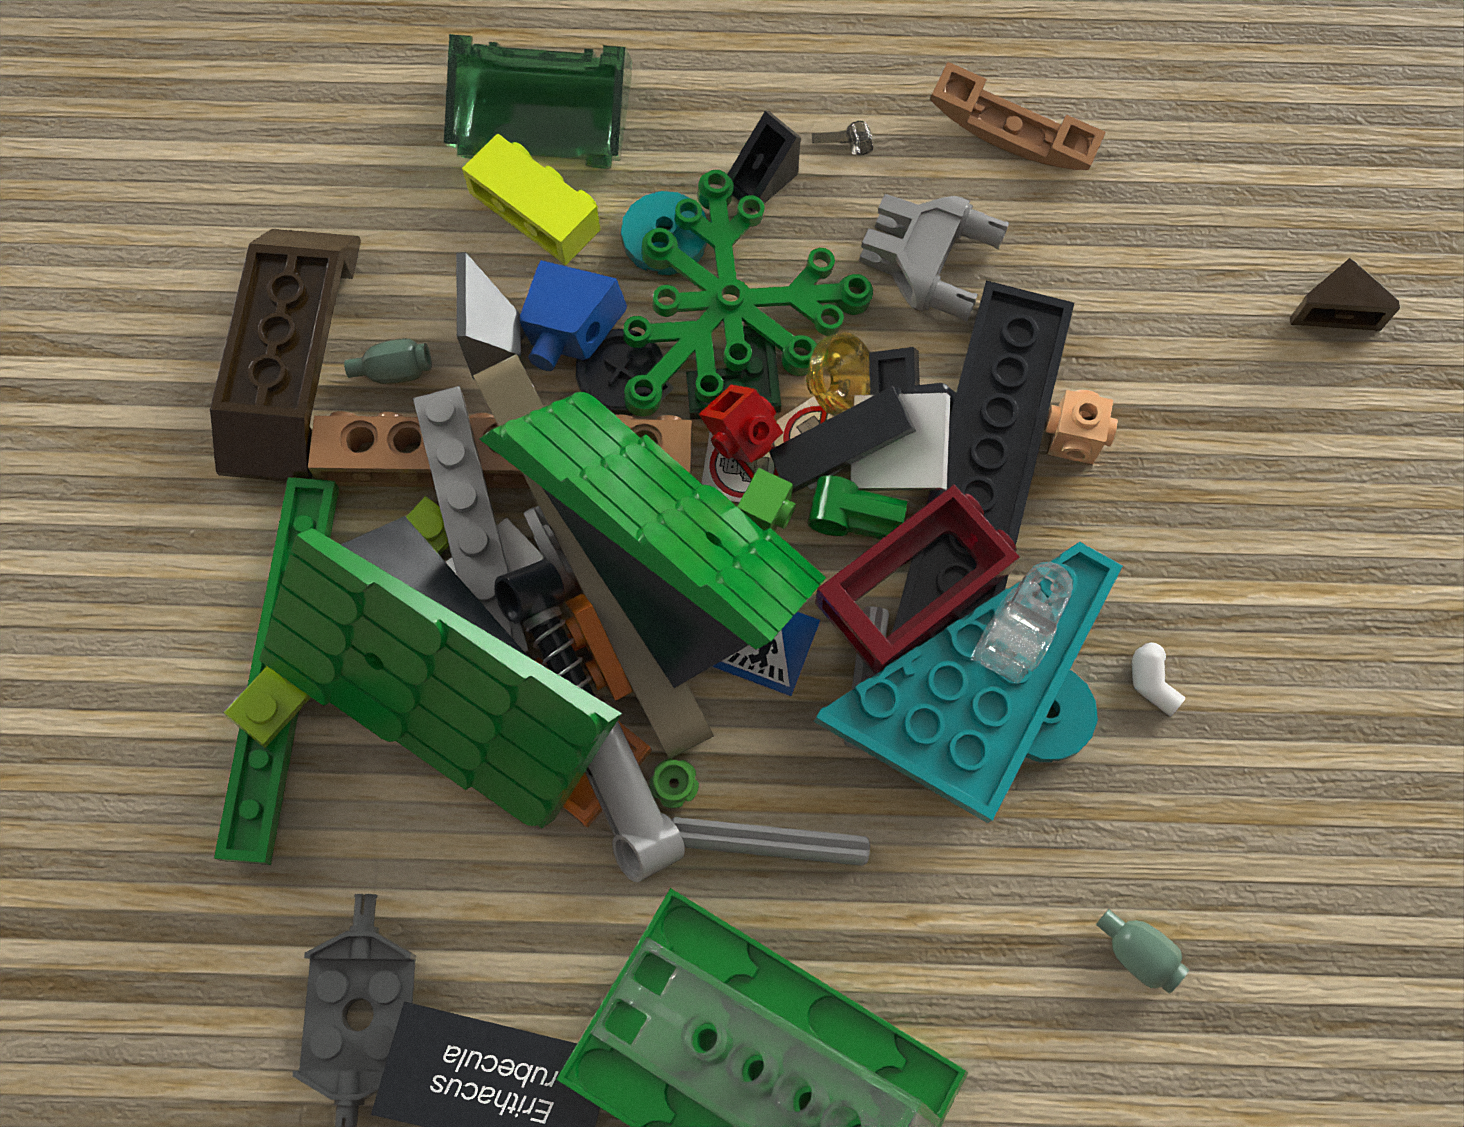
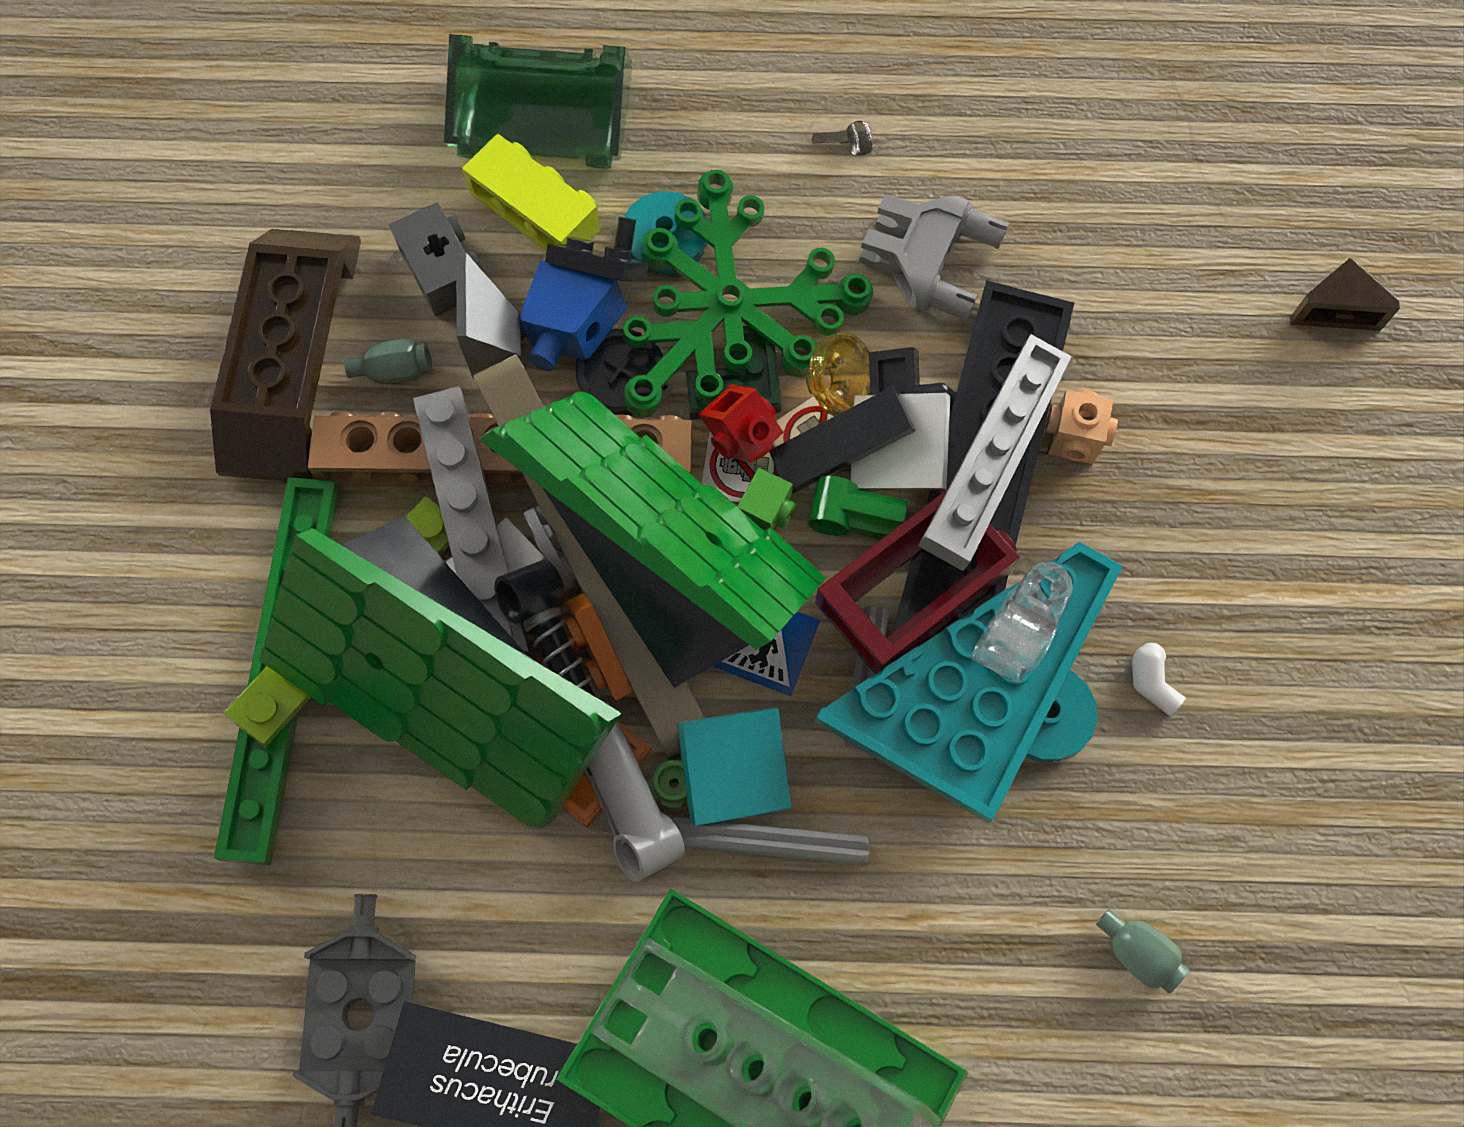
(430, 249): none -> dark grey brick
(612, 263): none -> black plate
(734, 766): none -> teal tile
(766, 160): black slope -> none
(995, 453): none -> light grey plate
(1013, 127): medium nougat slope -> none

